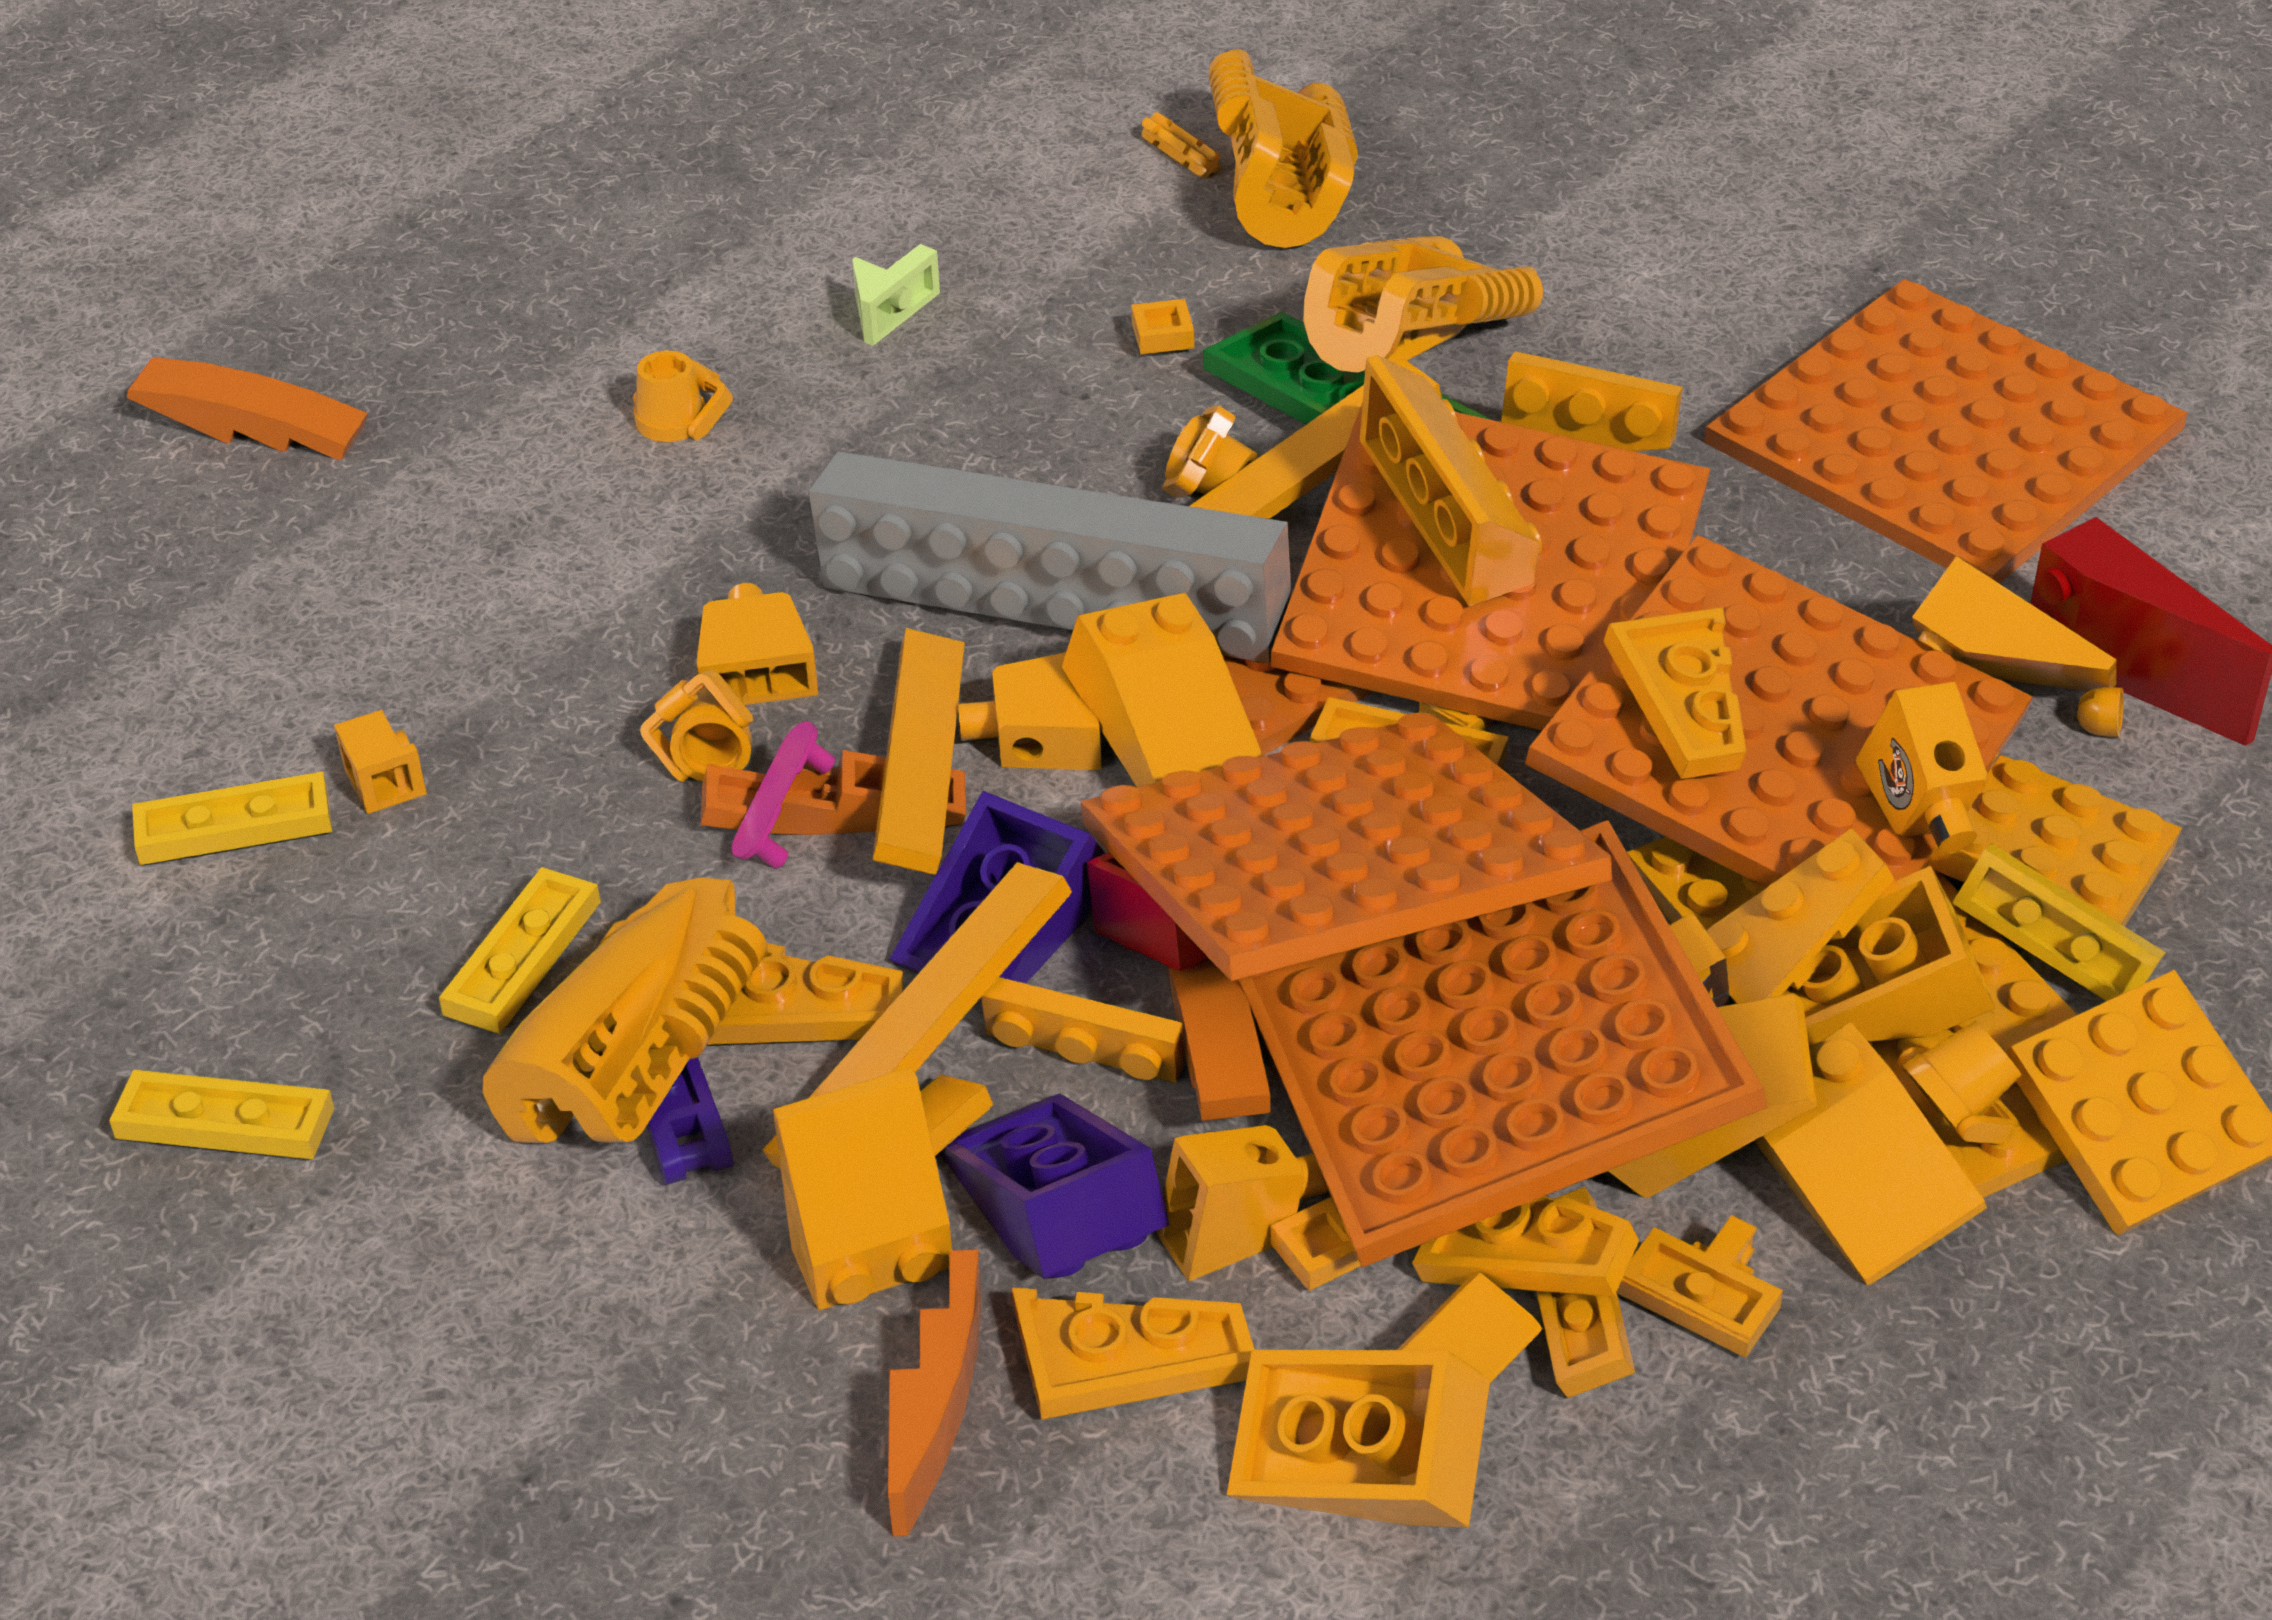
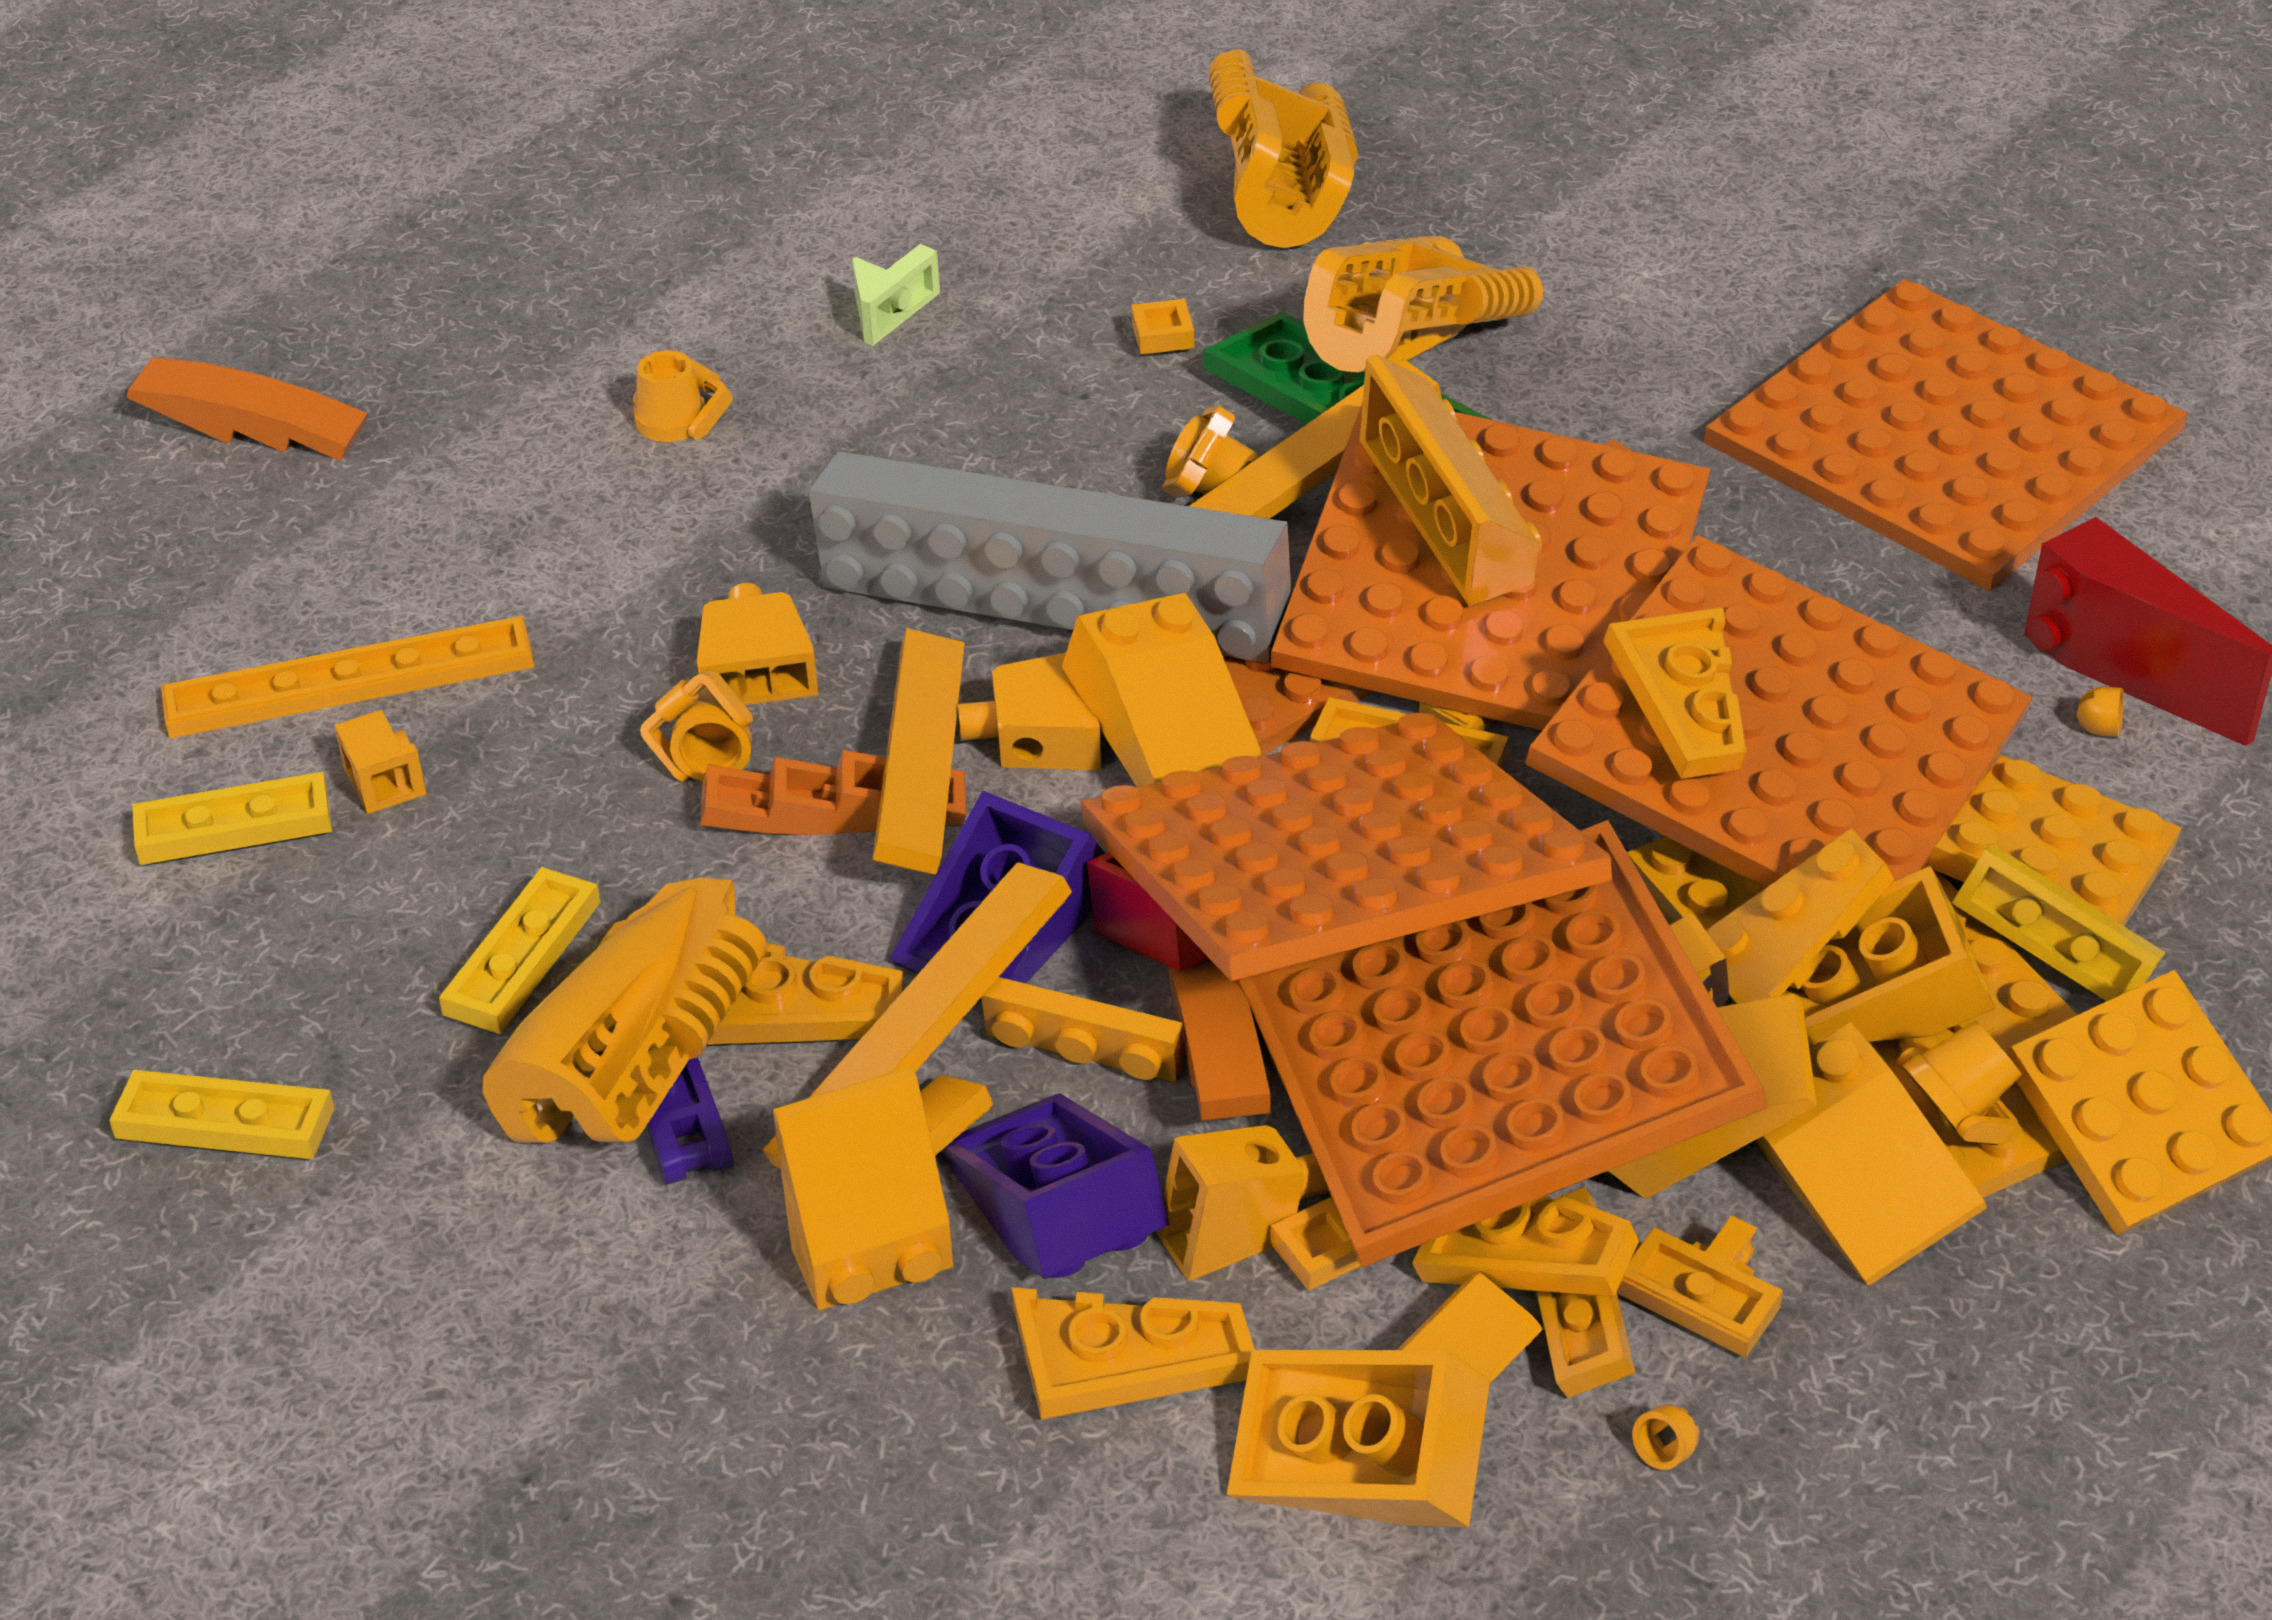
(346, 676): none -> light orange tile
(796, 749): dark pink piece -> none
(932, 1400): orange slope -> none
(1180, 145): light orange axle -> none
(1590, 403): light orange wing -> none
(1650, 1446): none -> light orange hinge
(1925, 765): light orange torso -> none
(2006, 635): light orange slope -> none

